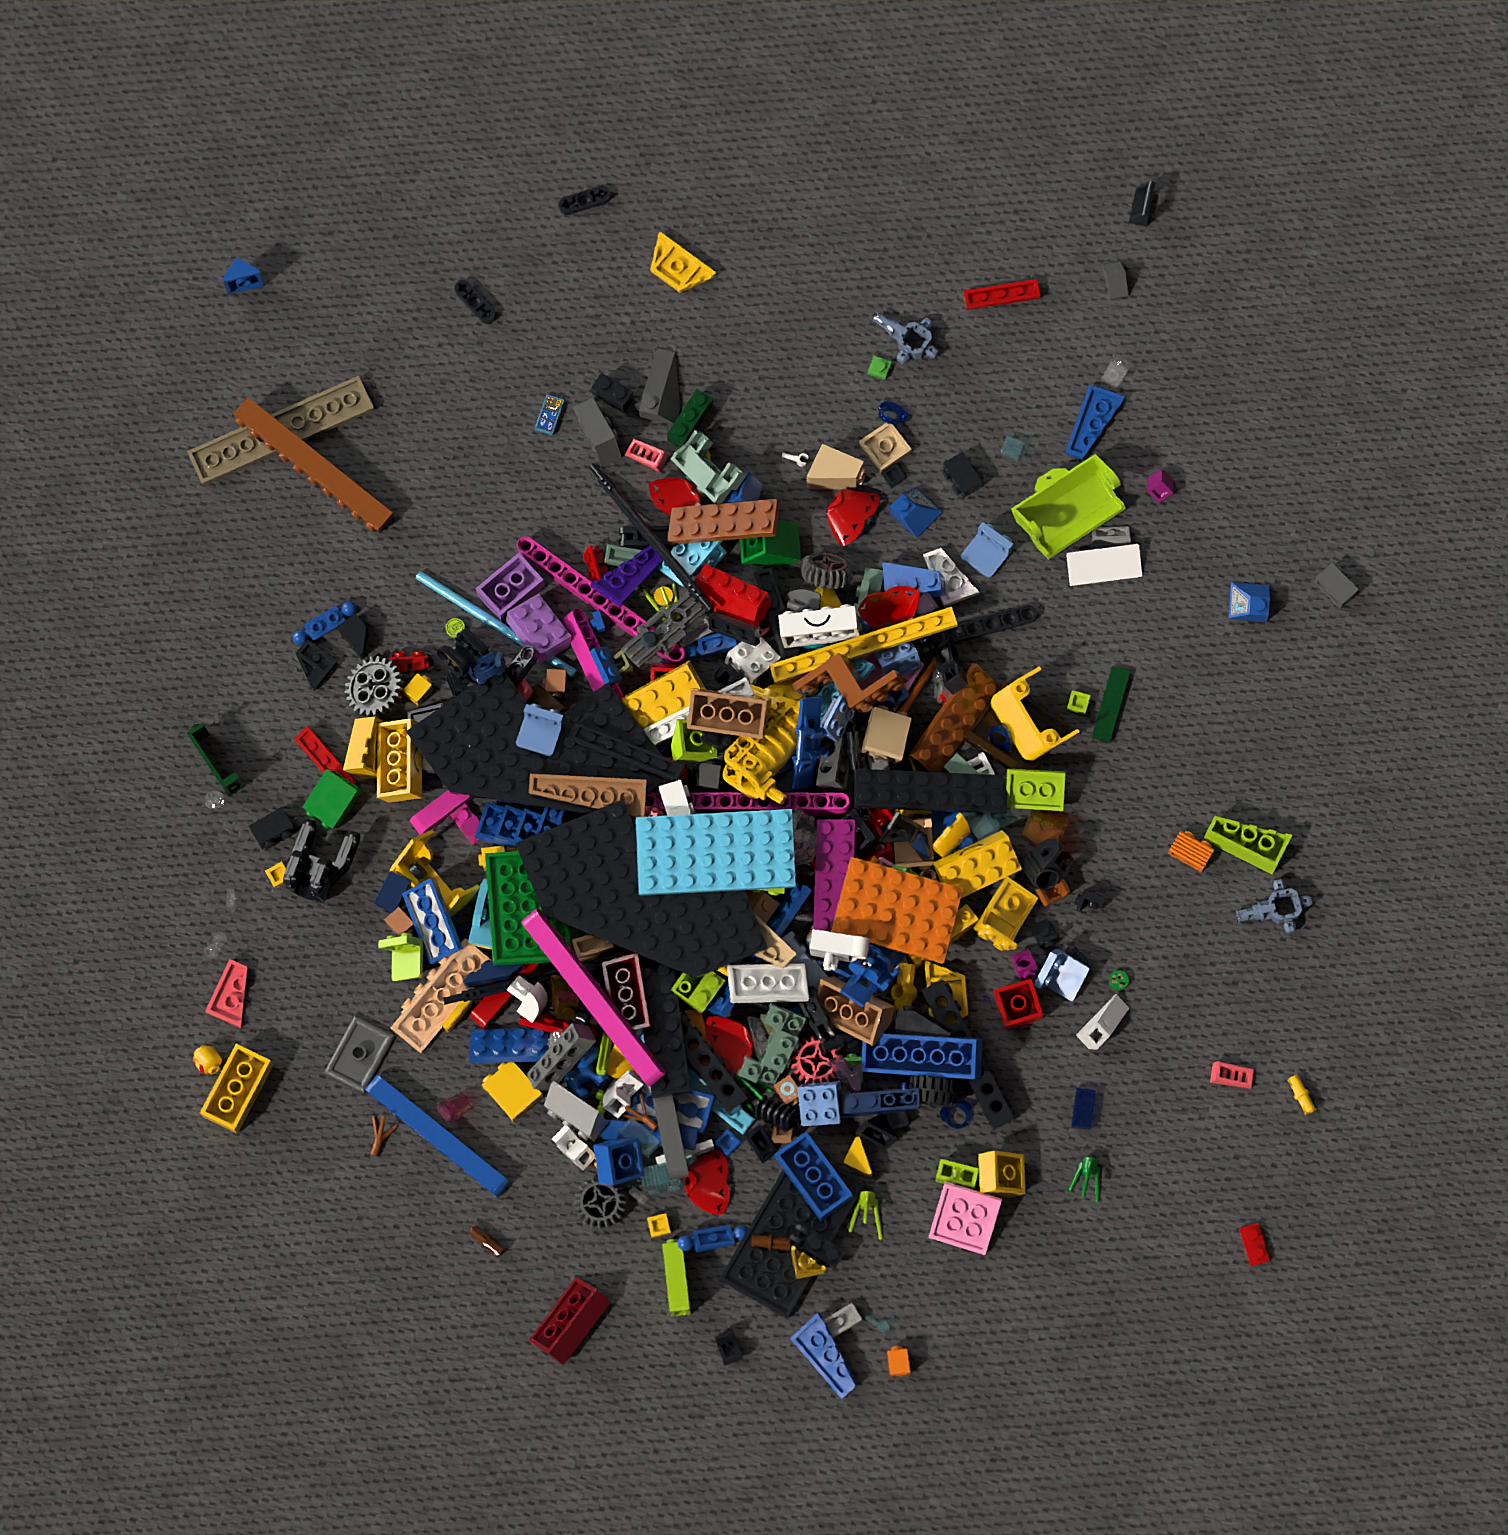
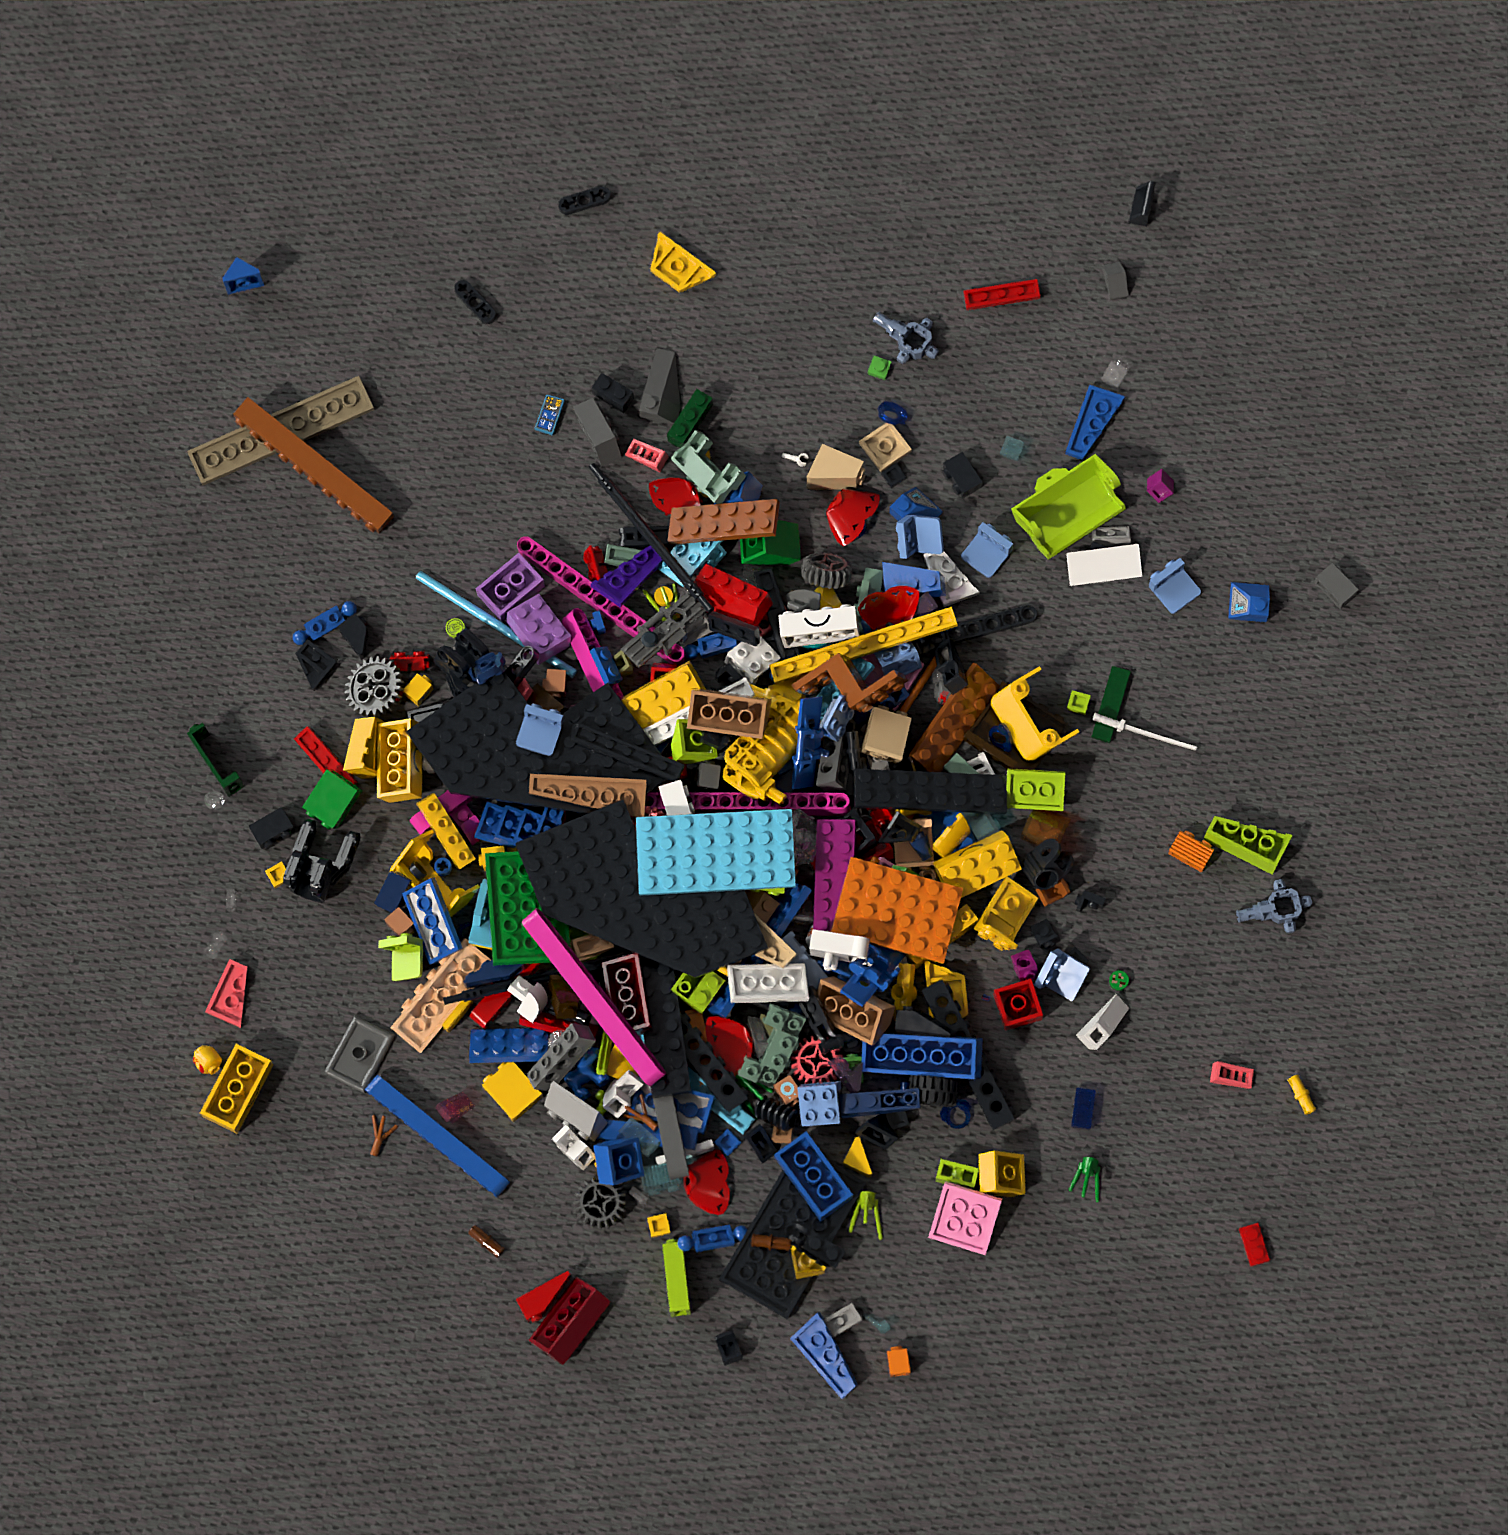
(439, 862): none -> blue bush
(445, 831): none -> yellow brick
(539, 1300): none -> red slope
(919, 535): none -> medium blue bracket
(1120, 725): none -> white sword
(1174, 586): none -> medium blue bracket

